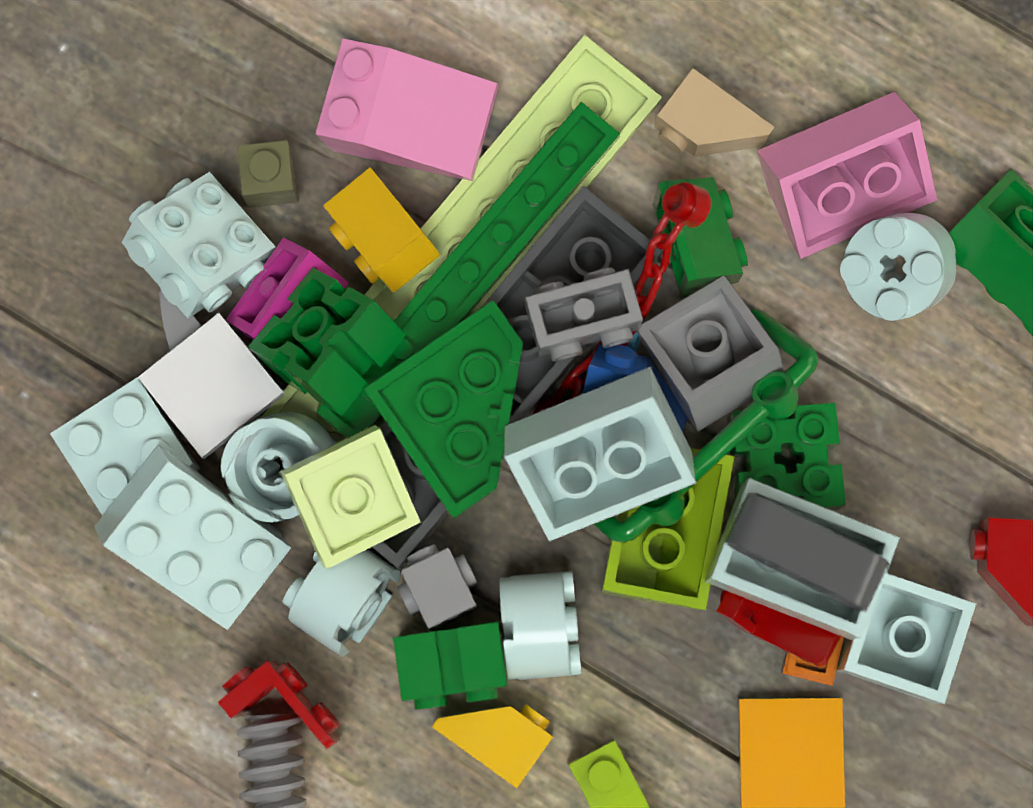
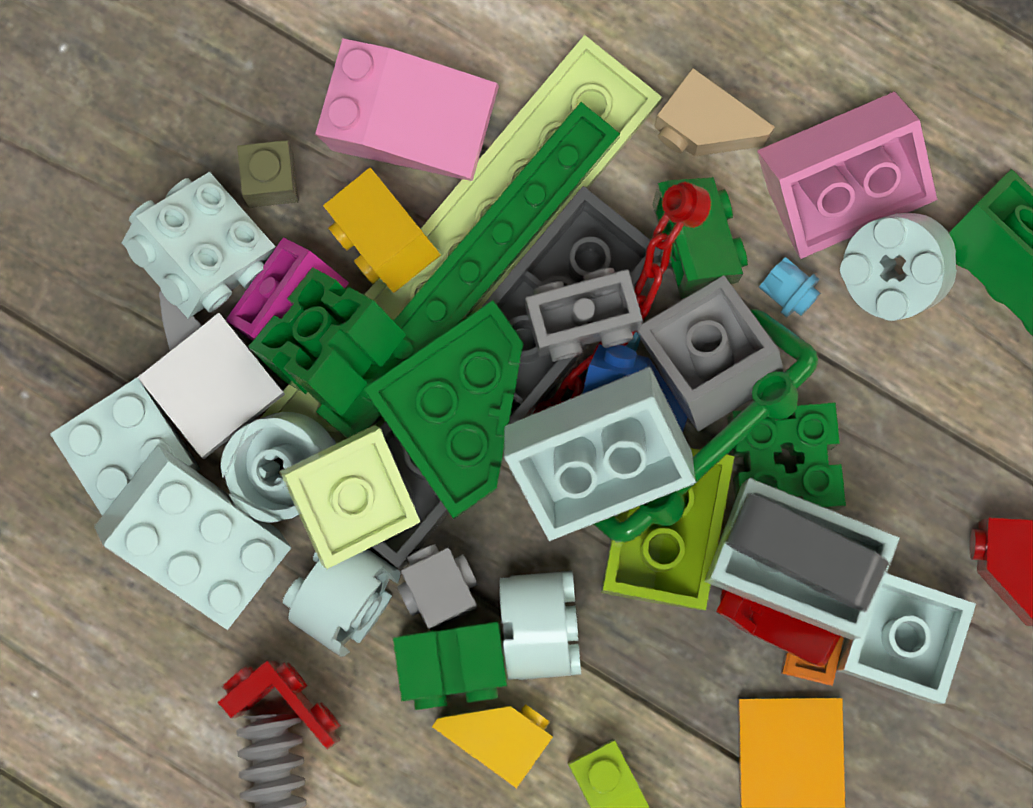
(791, 288): none -> medium azure hose

